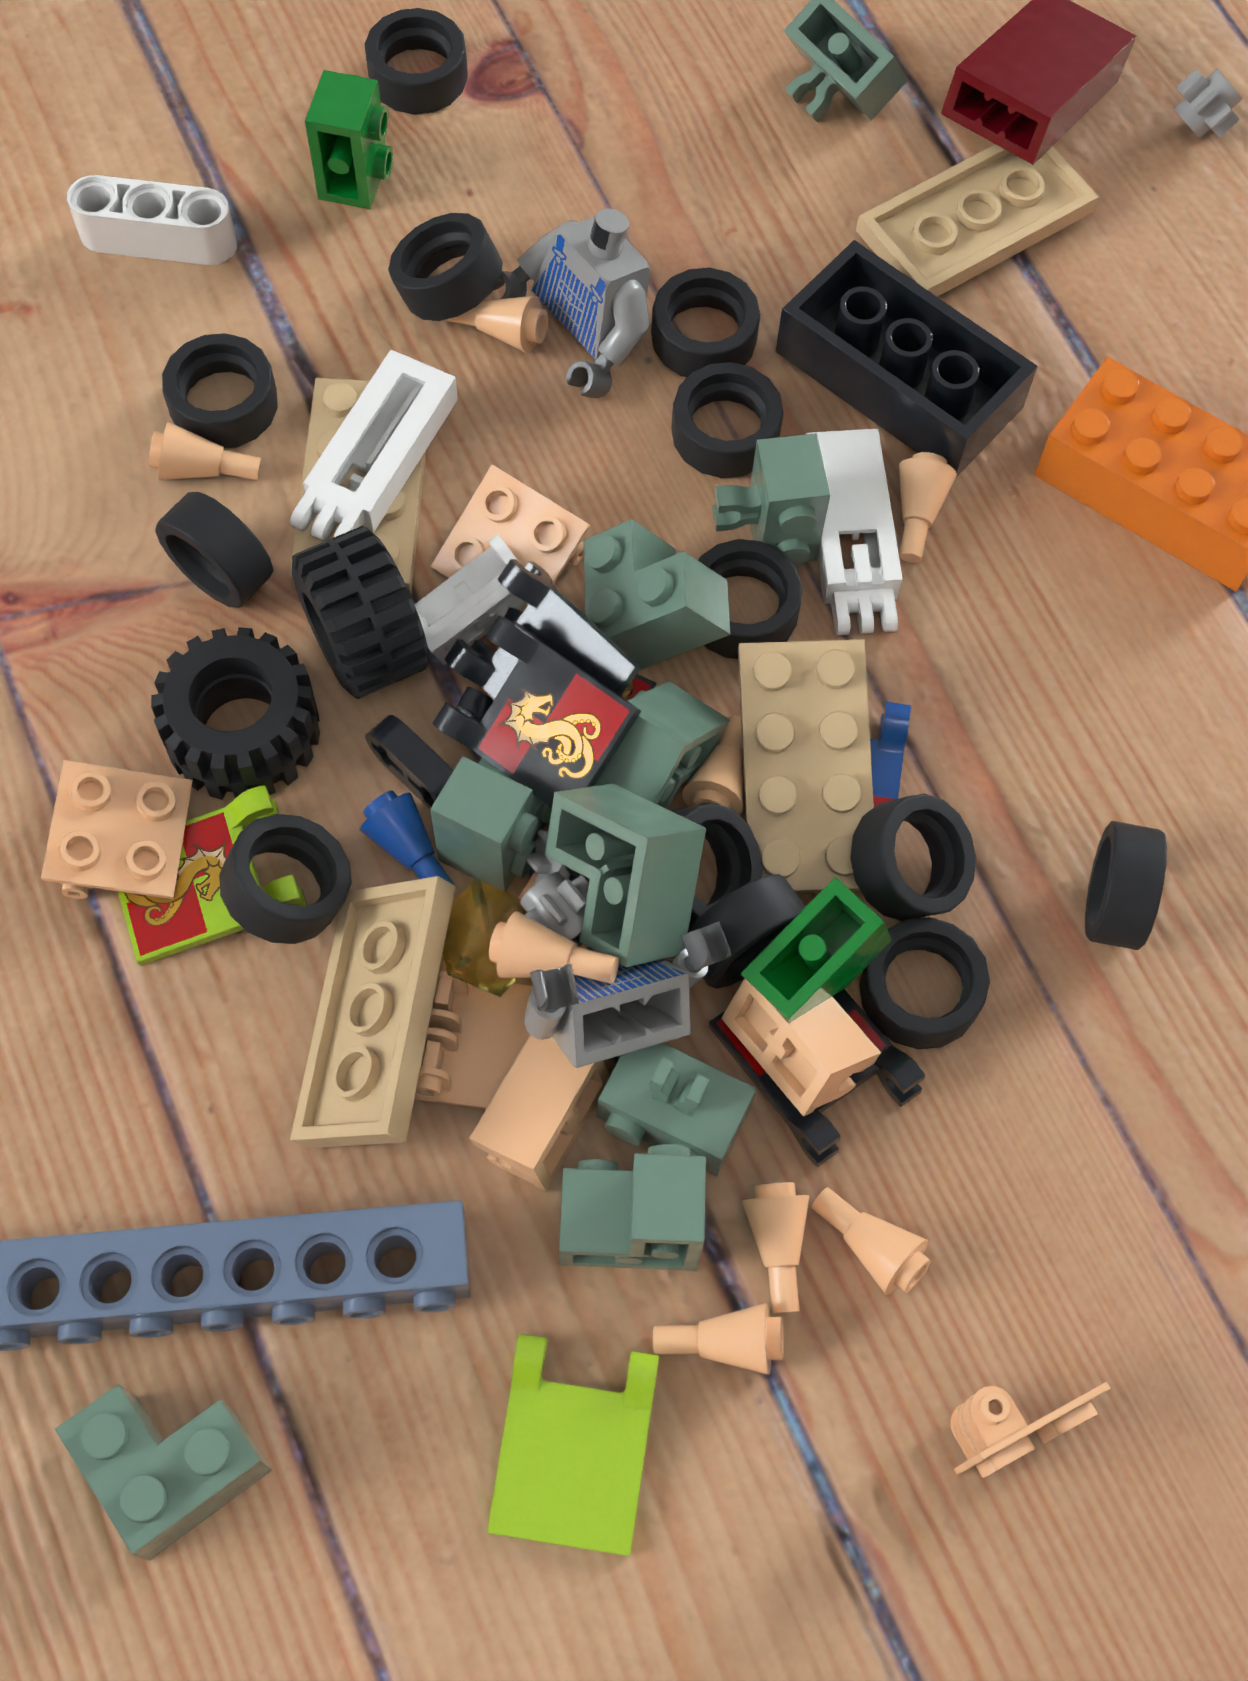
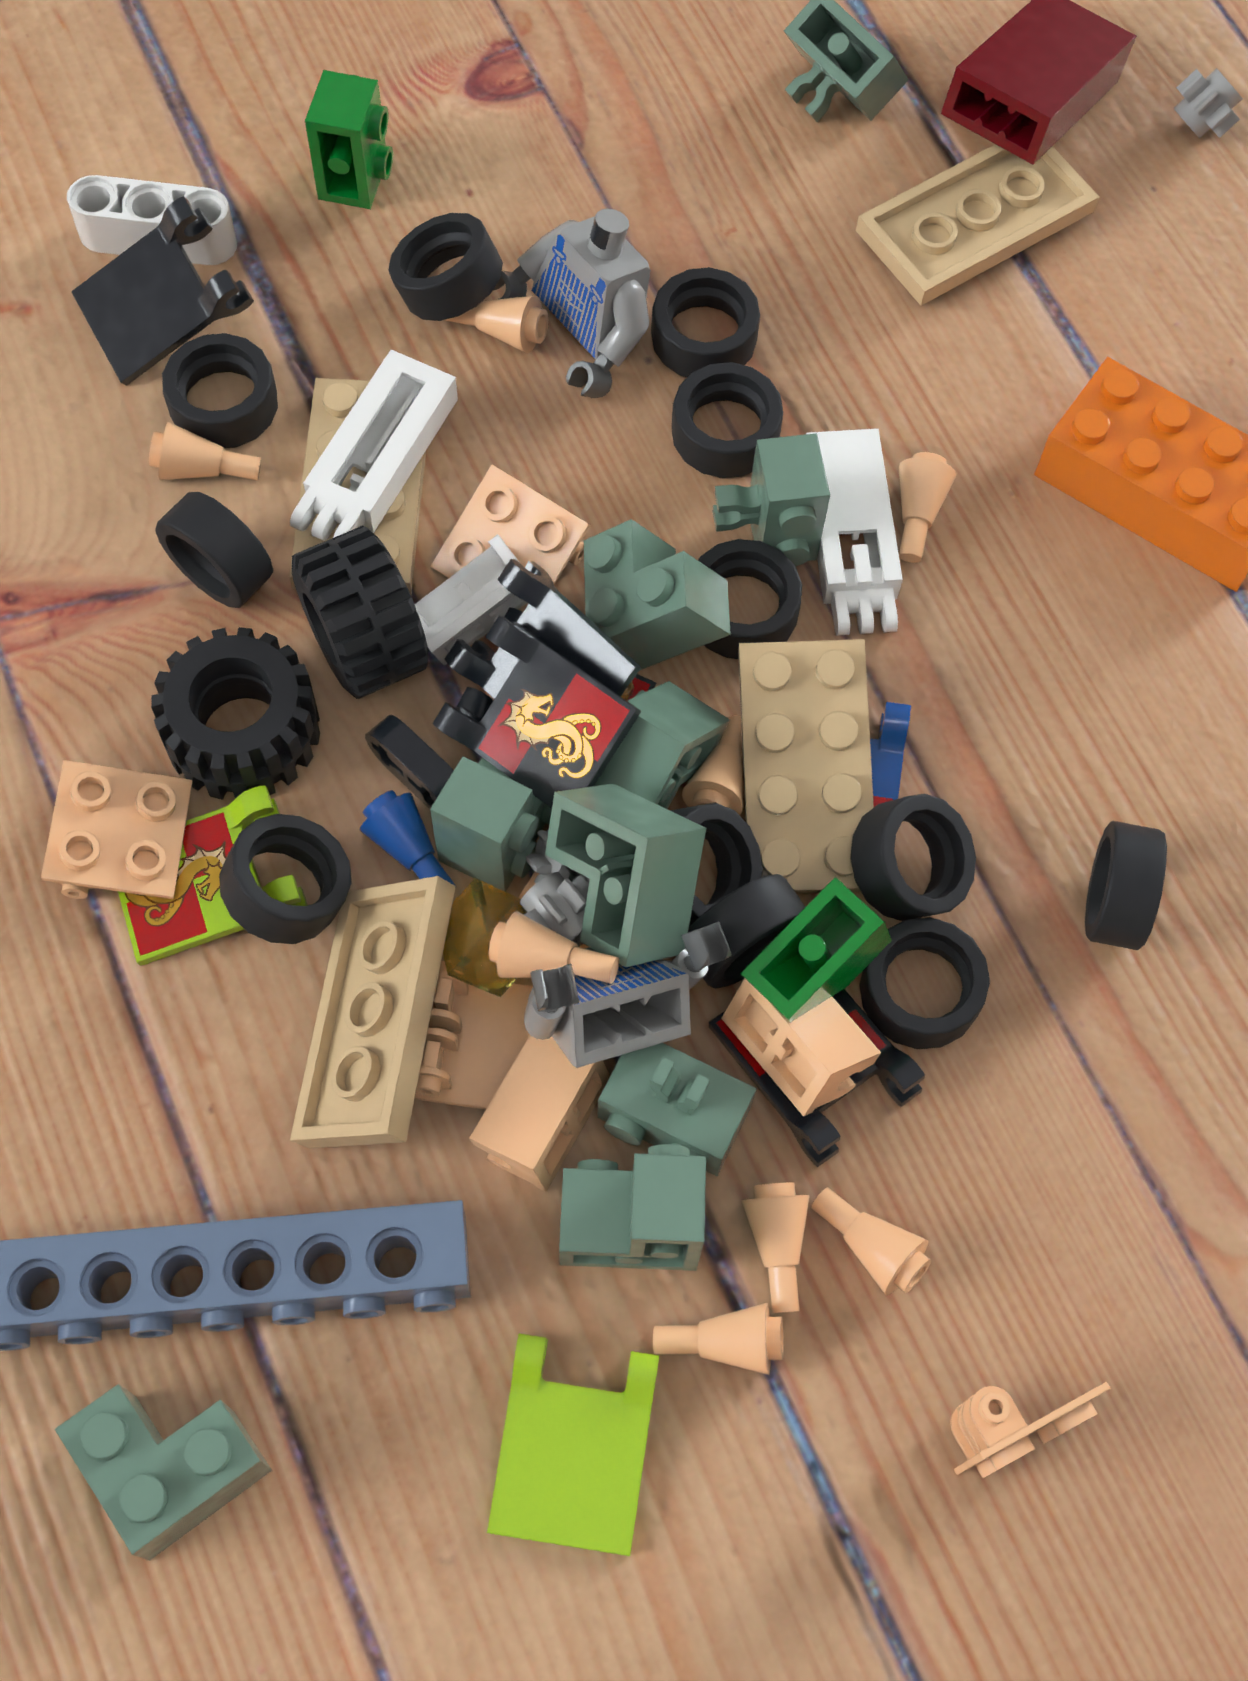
(153, 296): none -> black flag
(410, 31): black tyre -> none
(904, 357): black brick -> none

